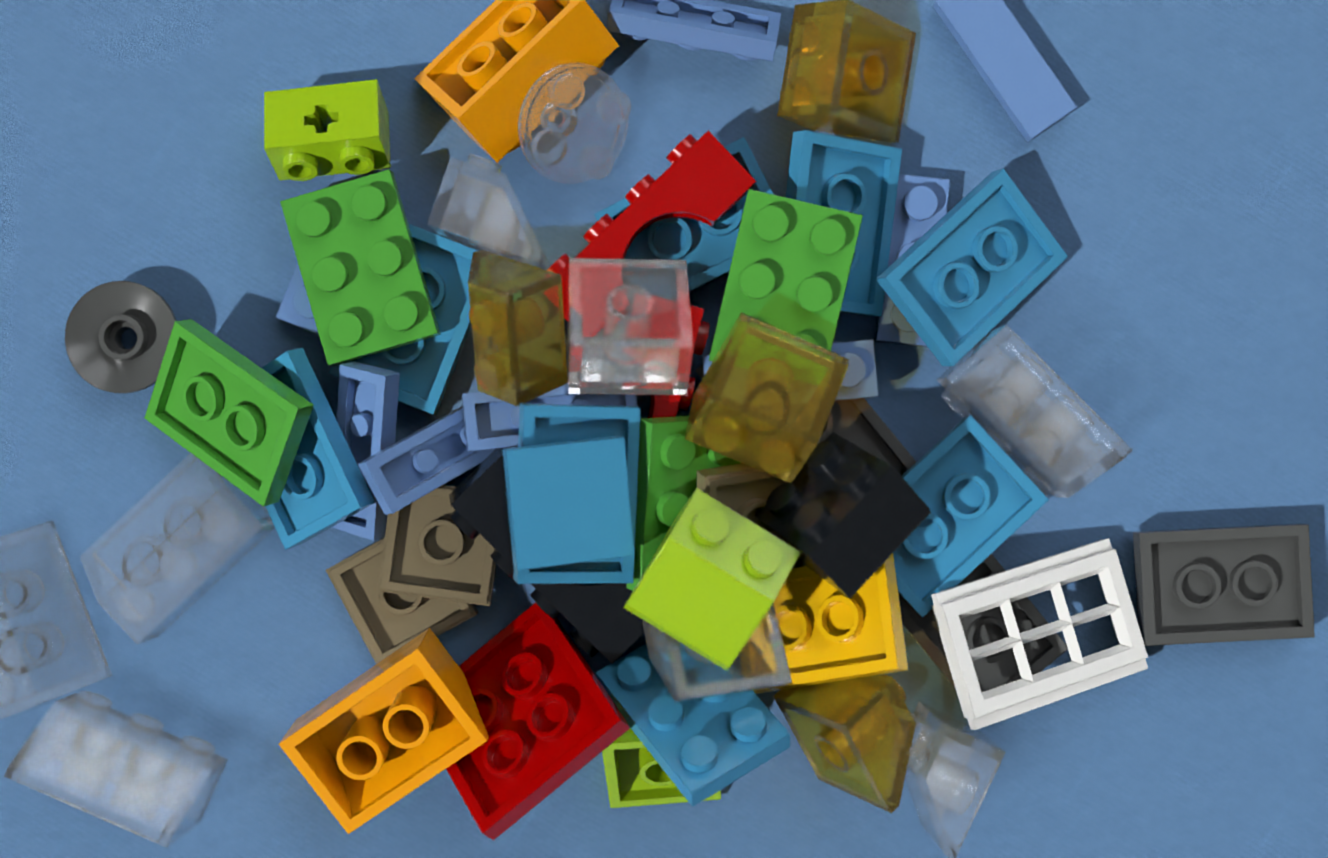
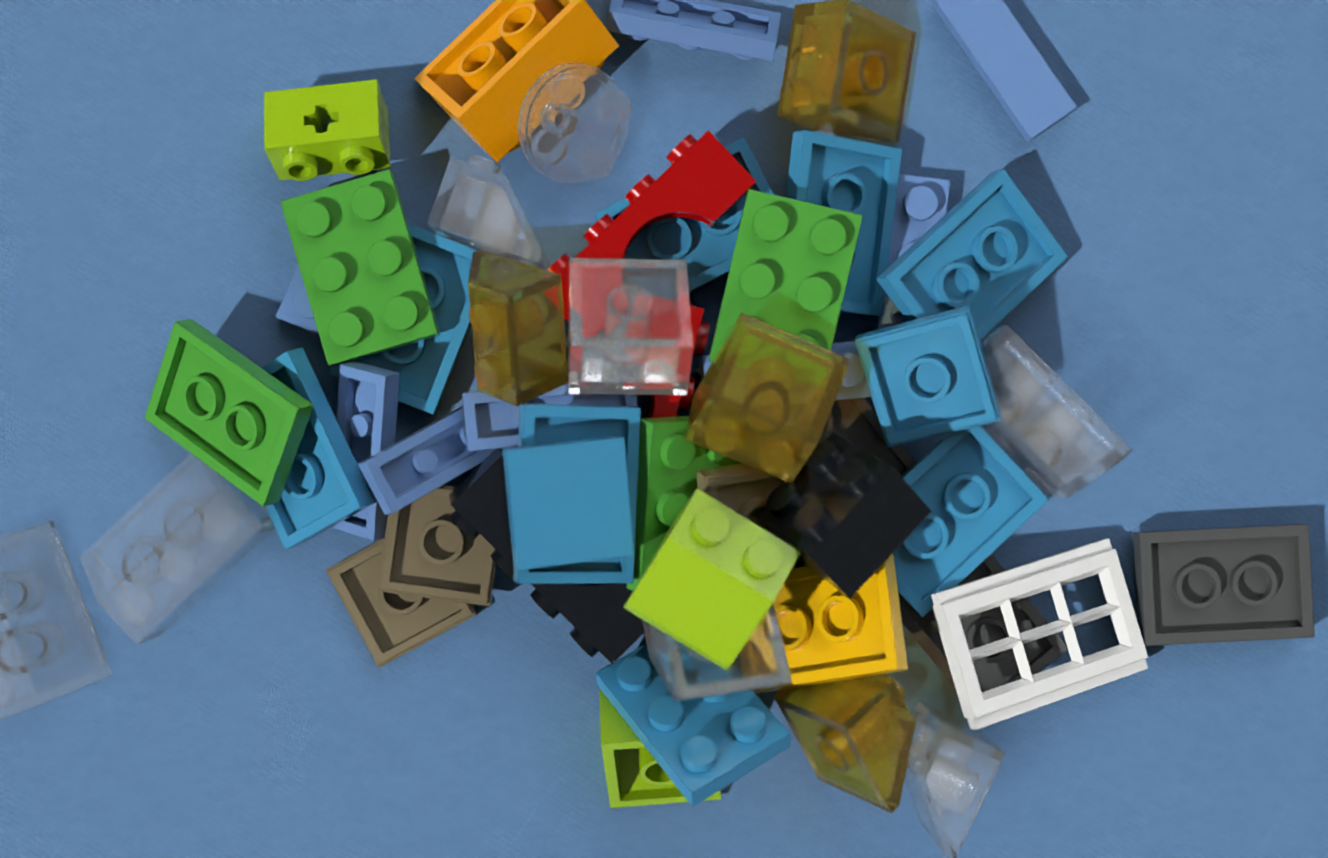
(96, 332): dark grey dish -> none
(119, 767): clear slope -> none
(386, 731): light orange slope -> none
(540, 716): red plate -> none
(928, 377): none -> dark azure tile

